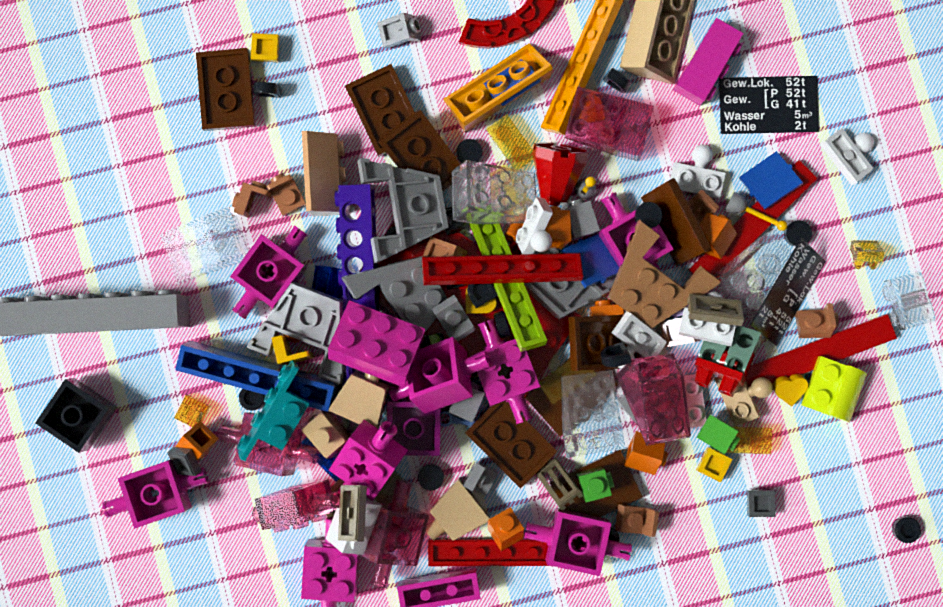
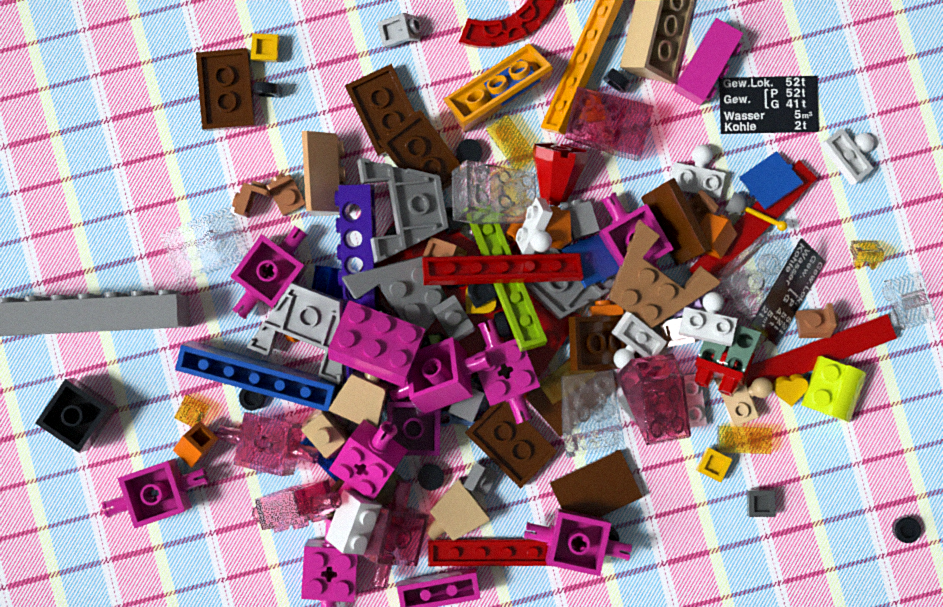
(184, 461): dark grey tile -> none
(278, 417): teal bracket -> none
(284, 353): yellow panel -> none
(352, 513): dark tan tile -> none
(505, 529): orange brick -> none
(568, 496): dark tan tile -> none
(588, 186): light grey hinge -> none
(595, 483): bright green brick -> none
(615, 355): black tile -> none
(636, 520): nougat bracket -> none
(645, 457): orange brick -> none
(648, 213): black tile -> none
(719, 434): bright green brick -> none
(721, 310): dark tan tile -> none
(797, 230): black tile -> none

